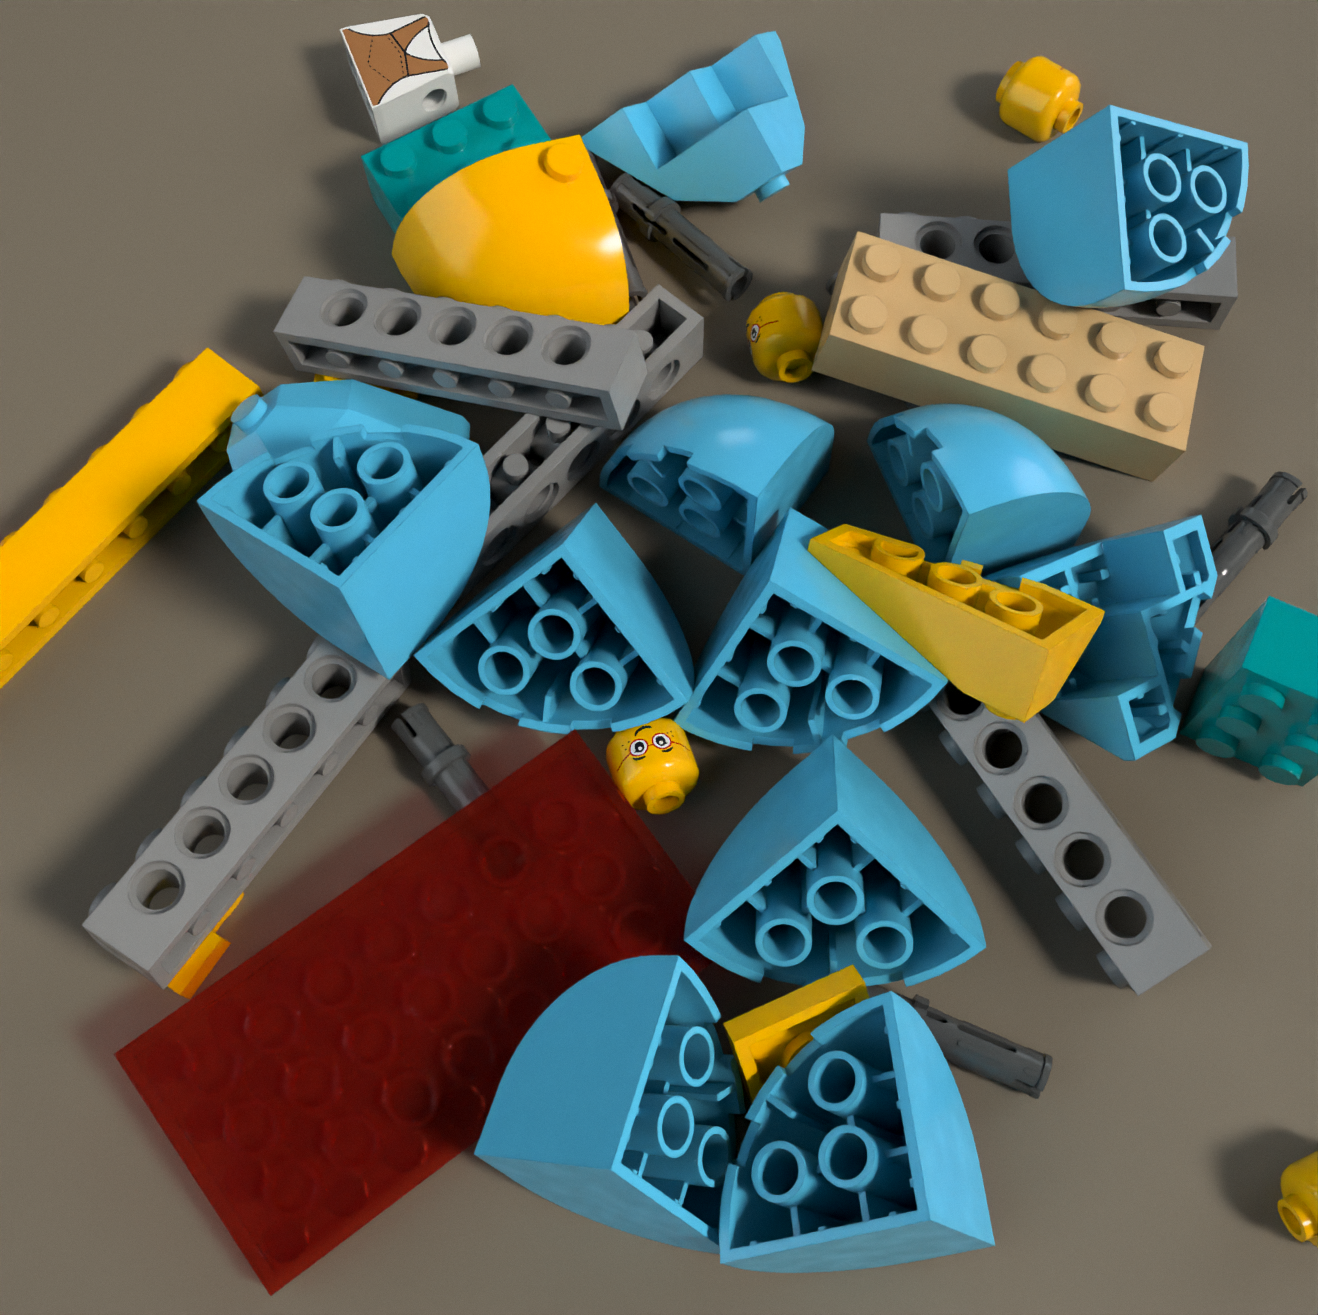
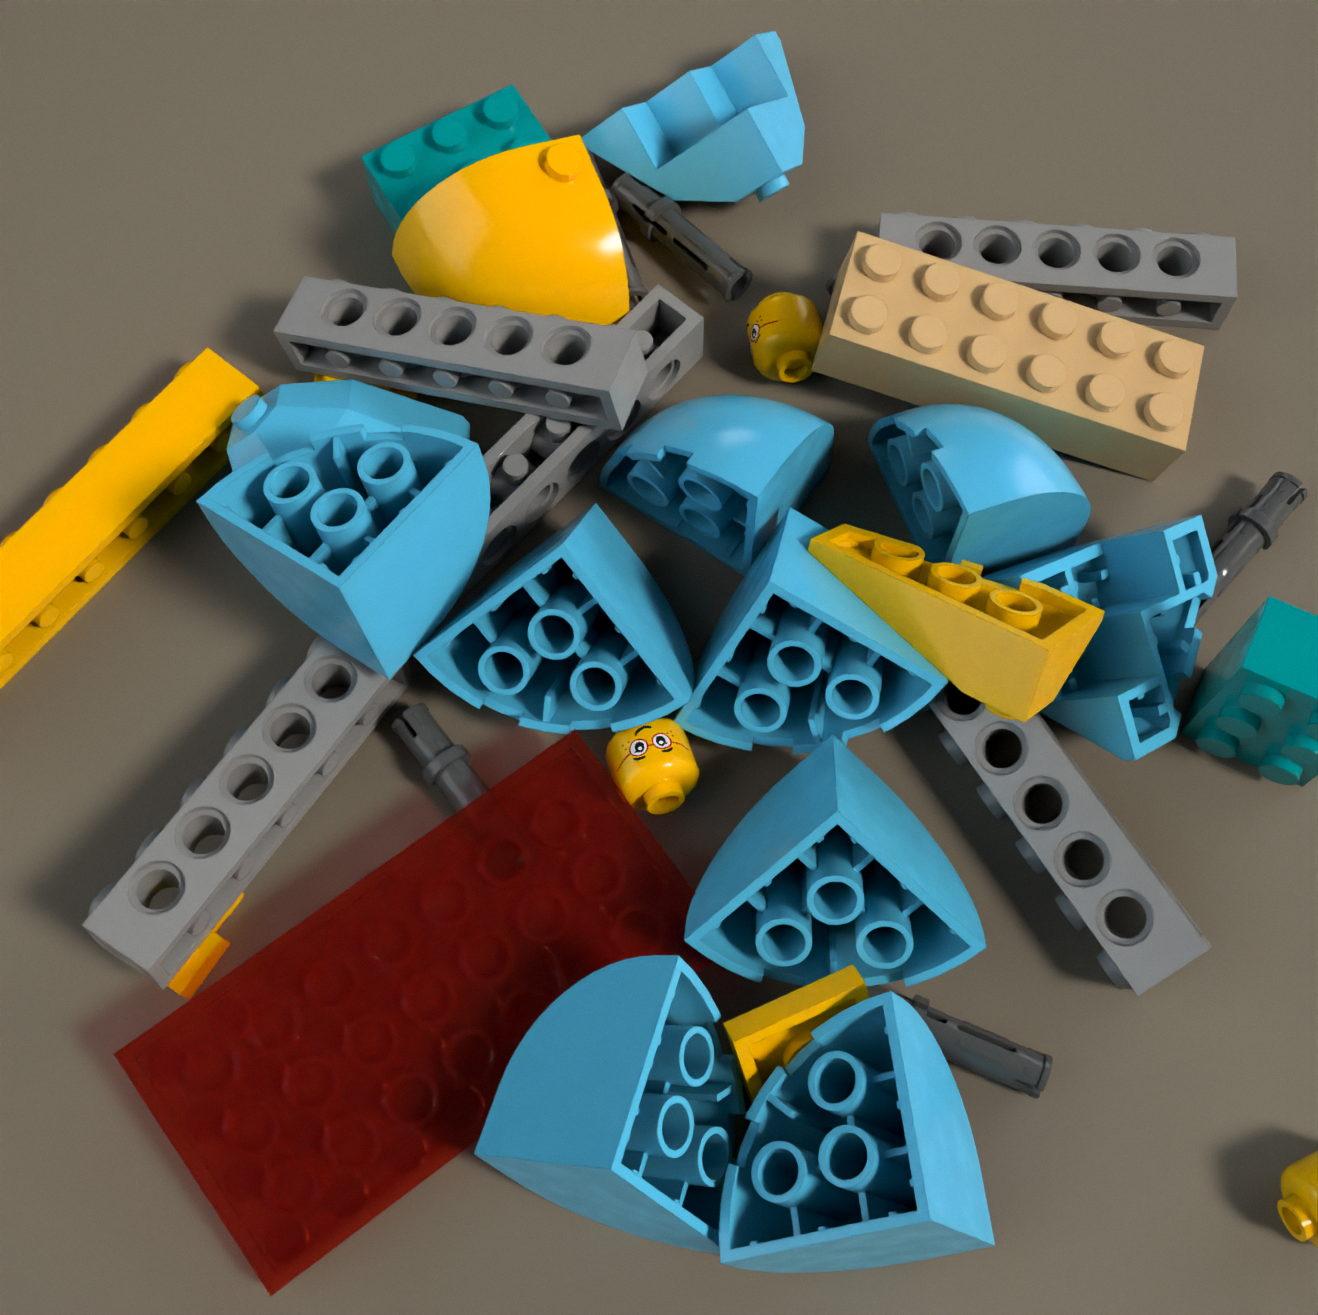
(406, 72): white torso -> none
(1039, 98): yellow head -> none
(1124, 208): medium azure brick -> none

